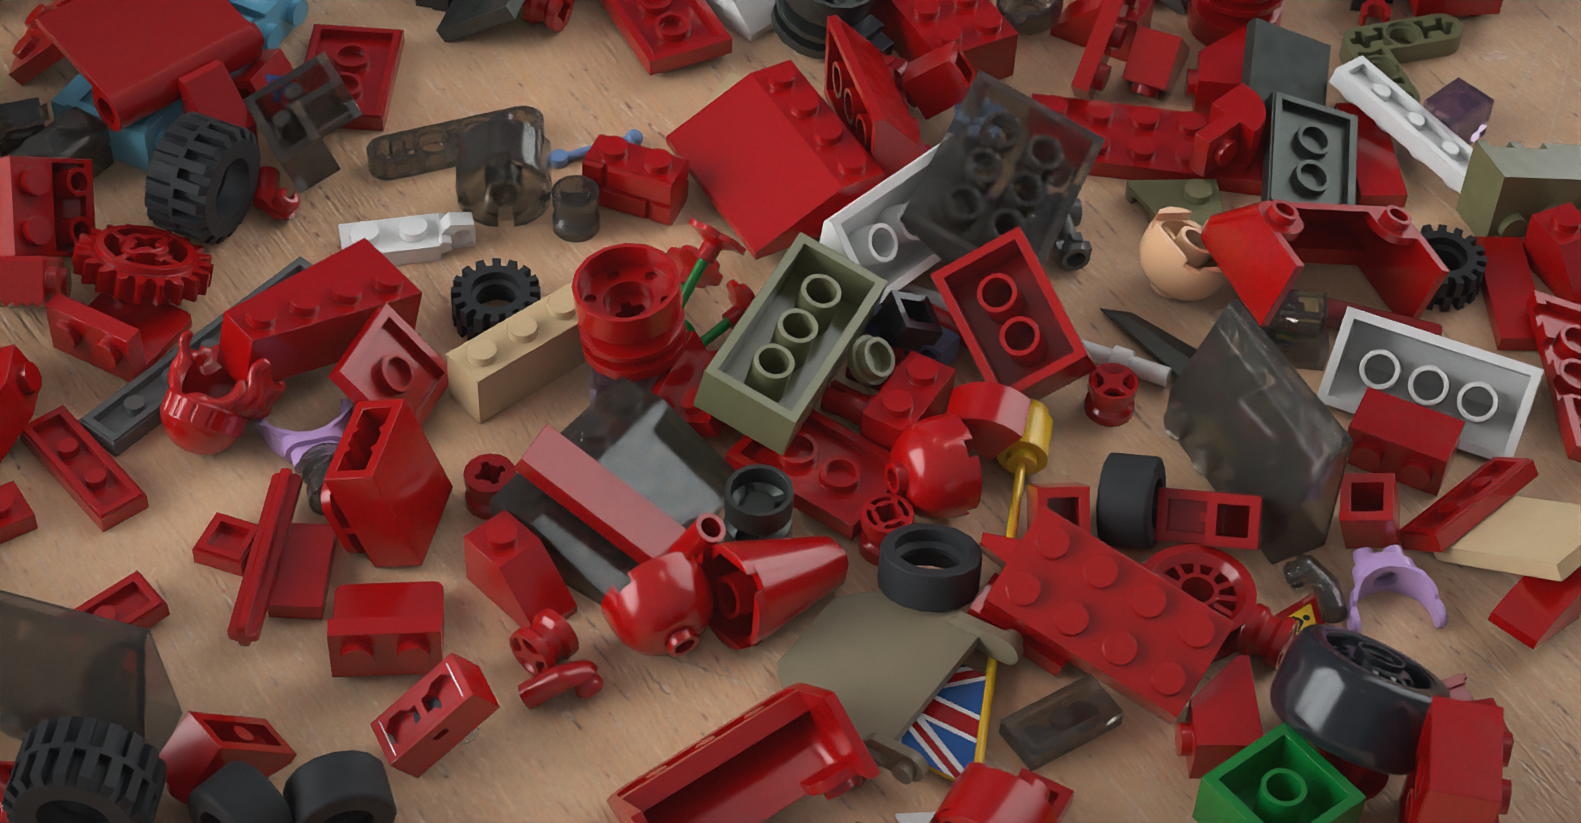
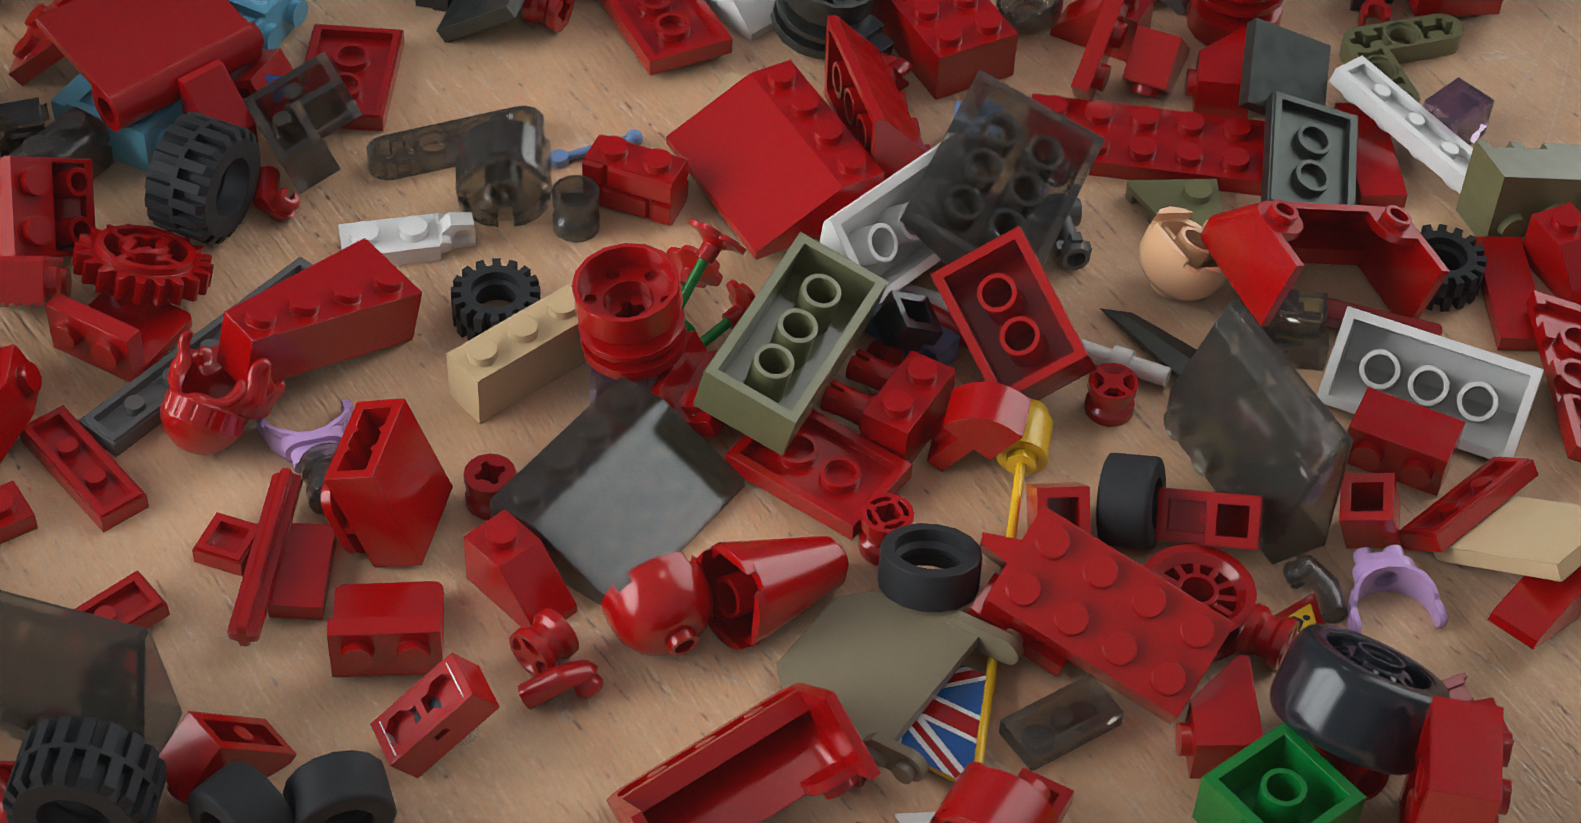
(391, 363): red plate -> none
(610, 503): piece -> none
(758, 504): pearl dark grey wheel -> none
(870, 360): olive plate -> none
(934, 468): red cylinder -> none
(938, 79): red brick -> none
(1231, 132): red brick -> none

